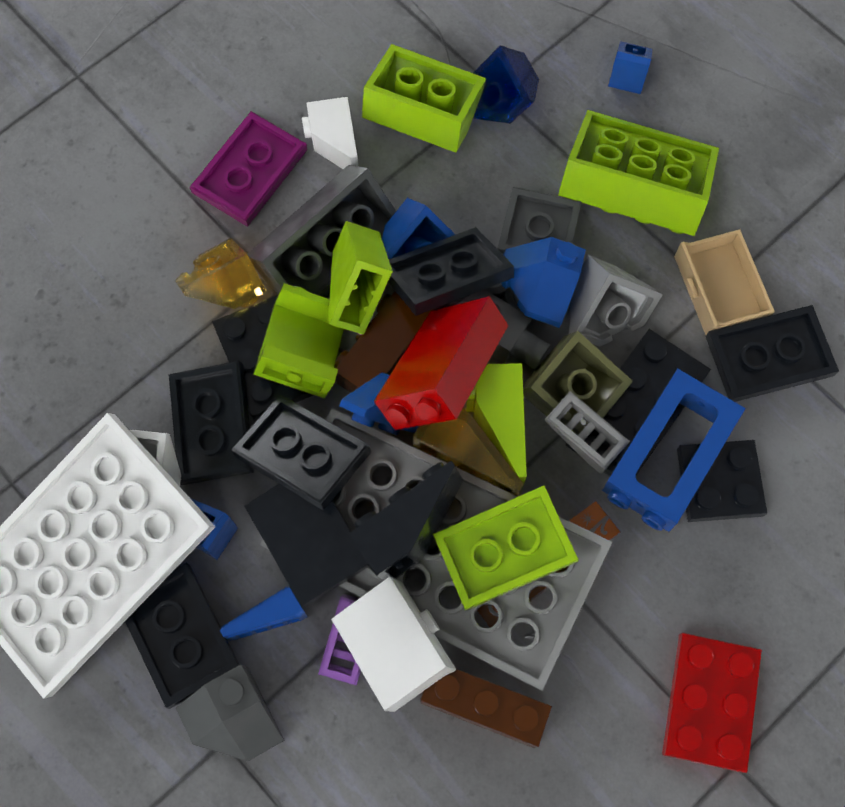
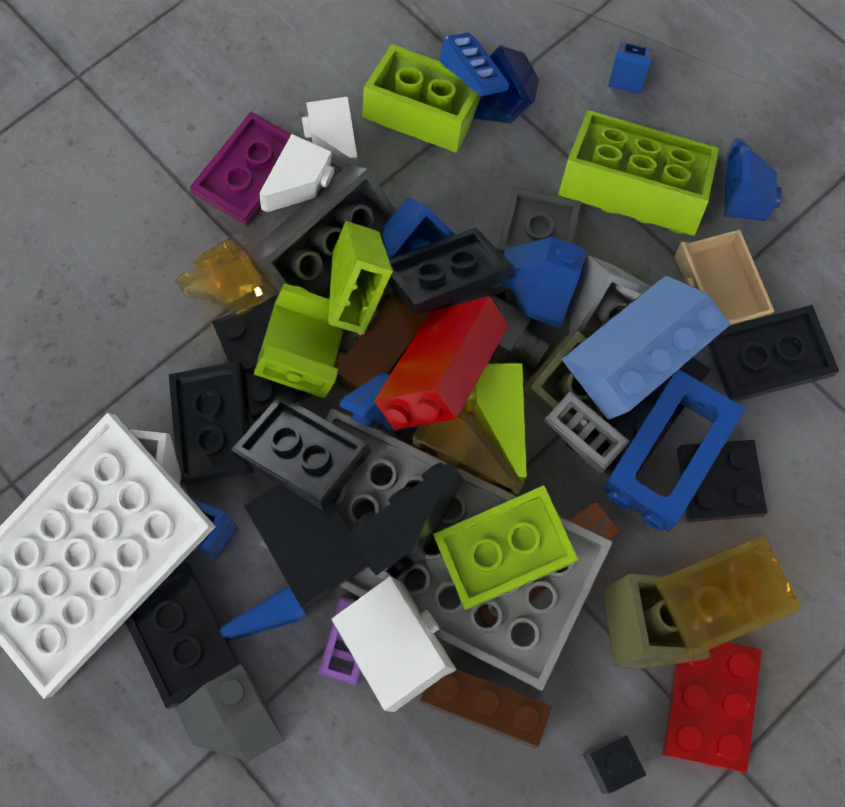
(296, 175): none -> white slope
(471, 63): none -> blue slope
(614, 764): none -> black brick
(642, 626): none -> olive slope
(644, 345): none -> medium blue slope
(728, 595): none -> clear yellow slope
(749, 184): none -> blue slope

